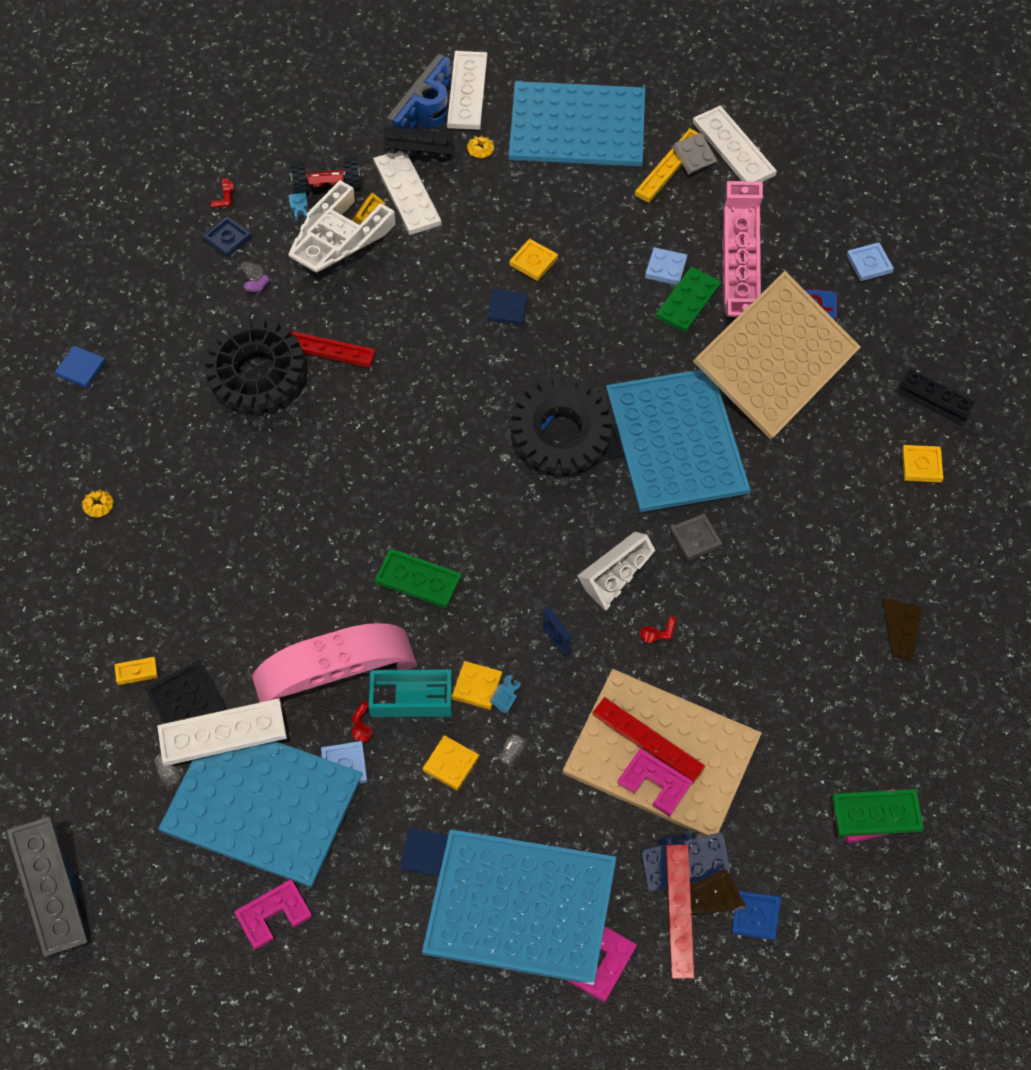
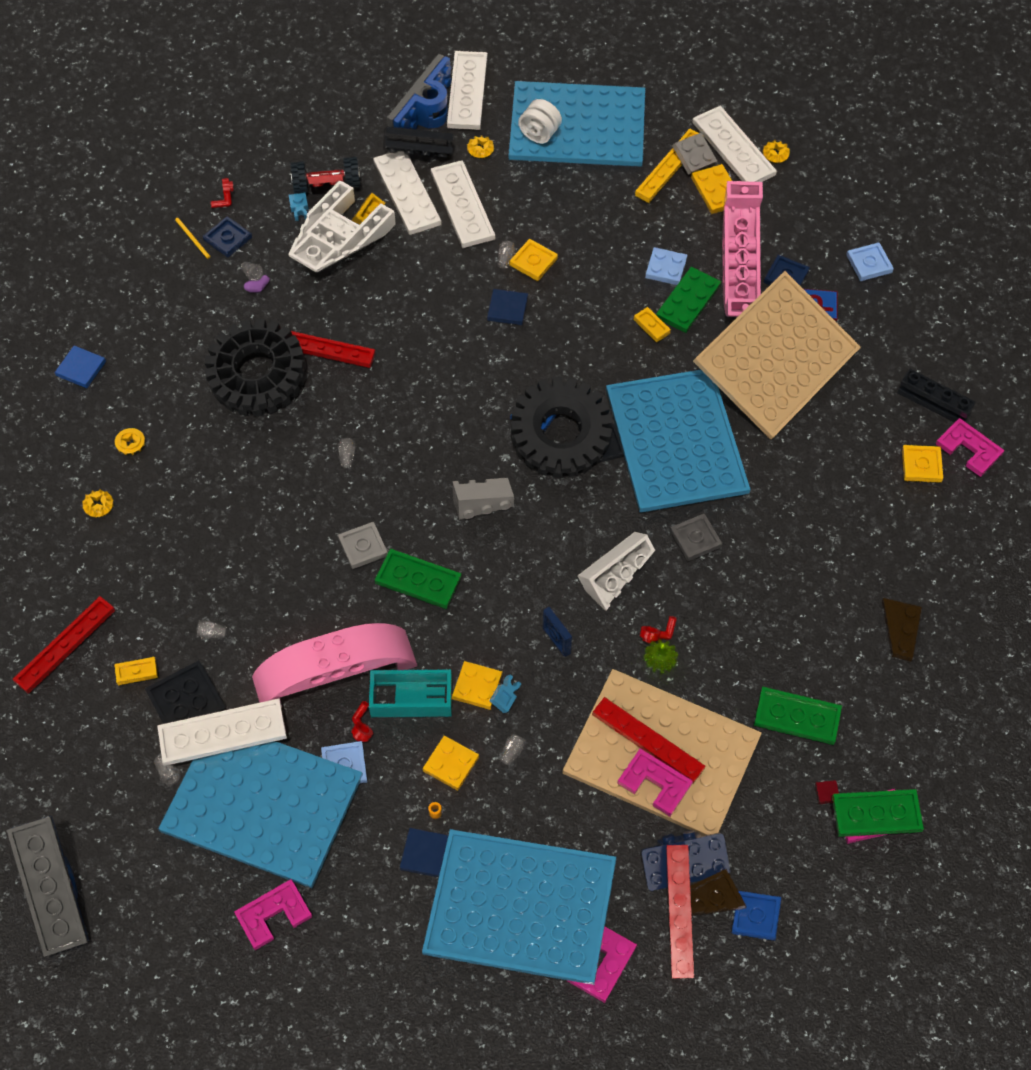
(63, 645): none -> red plate
(127, 435): none -> yellow gear
(192, 238): none -> yellow axle
(209, 629): none -> clear cone
(346, 452): none -> clear cone
(362, 545): none -> light grey plate
(435, 815): none -> light orange piece
(462, 204): none -> white plate
(482, 498): none -> light grey wedge
(506, 252): none -> clear cone
(540, 121): none -> white wheel
(652, 324): none -> yellow plate
(660, 662): none -> clear neon green gear
(712, 186): none -> yellow plate
(771, 155): none -> yellow gear
(794, 269): none -> dark blue tile
(798, 715): none -> green plate
(825, 791): none -> dark red tile
(985, 450): none -> dark pink plate

